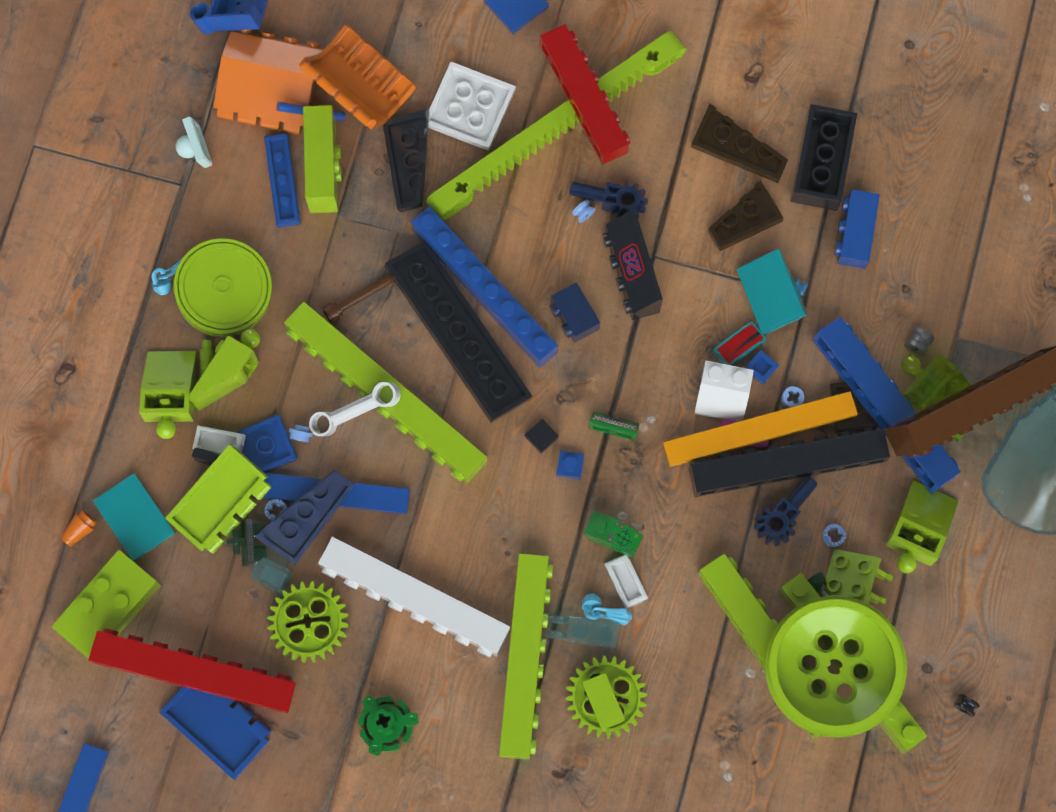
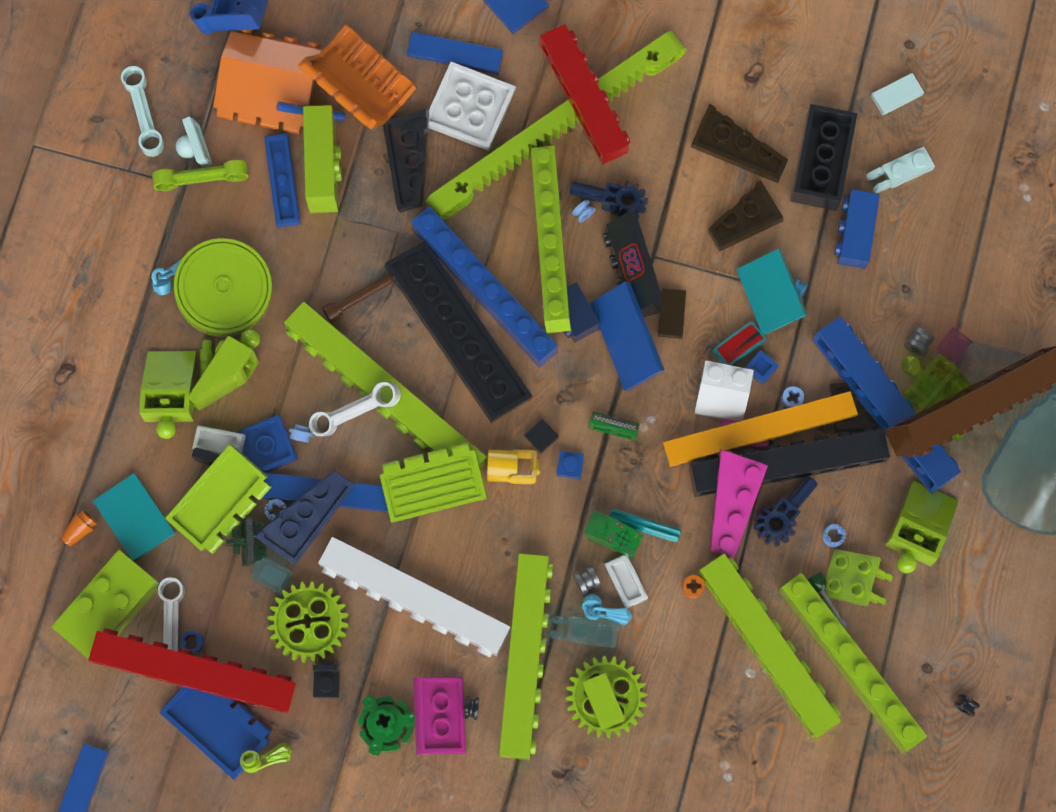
(142, 110): none -> light aqua piece
(171, 614): none -> white piece
(184, 644): none -> blue bush
(230, 171): none -> lime piece
(251, 761): none -> lime piece
(326, 680): none -> black bracket
(434, 484): none -> lime hinge
(439, 715): none -> dark pink tile
(461, 53): none -> blue tile
(473, 707): none -> black bush
(504, 466): none -> yellow piece
(550, 239): none -> lime brick
(586, 579): none -> flat silver wheel
(627, 336): none -> blue tile
(647, 526): none -> teal axle
(672, 313): none -> dark brown tile
(688, 592): none -> orange bush
(735, 495): none -> dark pink wing
(878, 650): lime wheel -> none
(897, 94): none -> light aqua tile
(902, 169): none -> light aqua hinge
(953, 345): none -> clear pink brick

